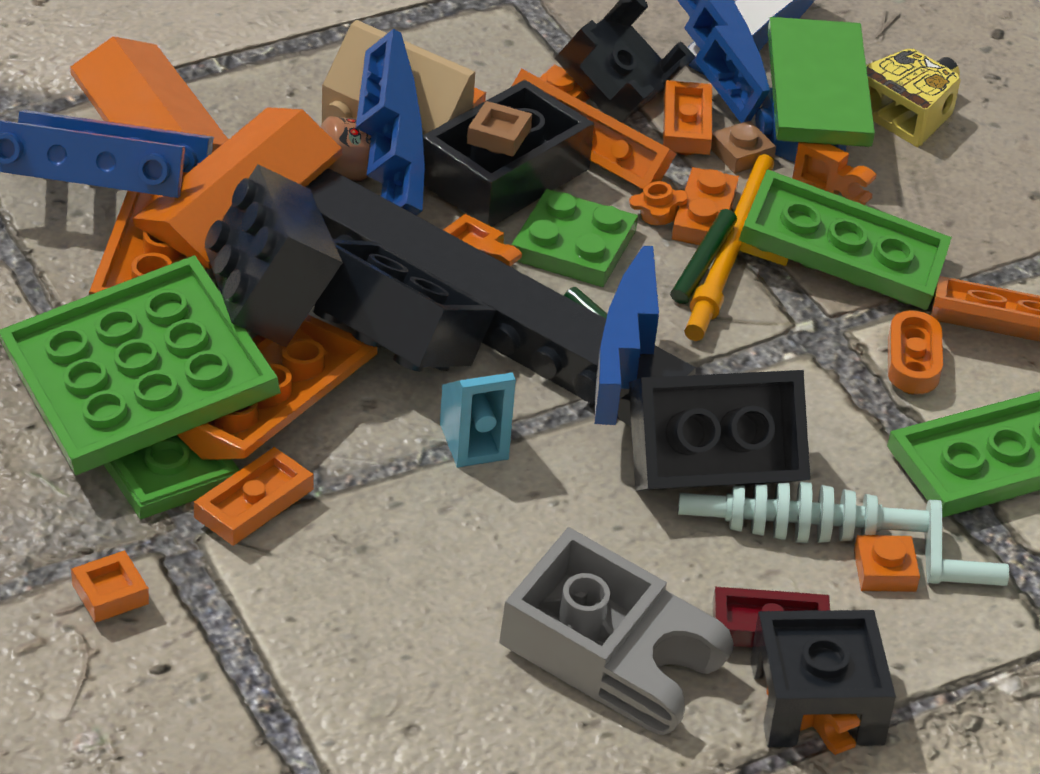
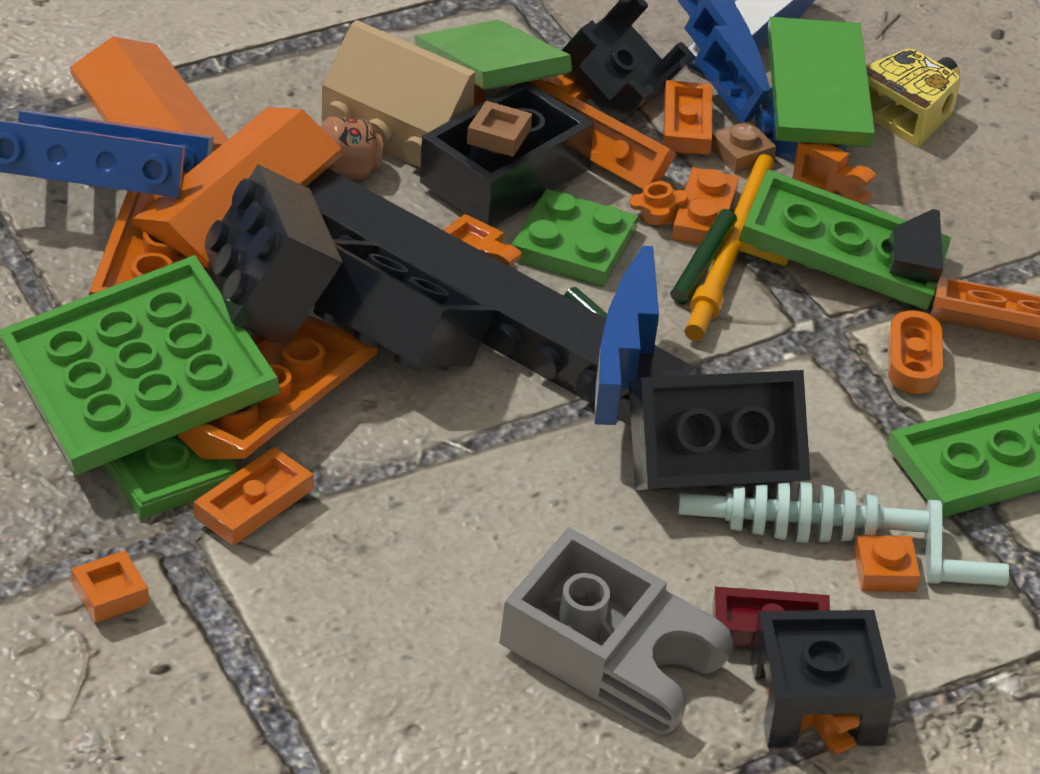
(393, 120): blue slope -> none
(478, 418): medium azure slope -> none
(497, 53): none -> bright green tile
(917, 247): none -> black tile

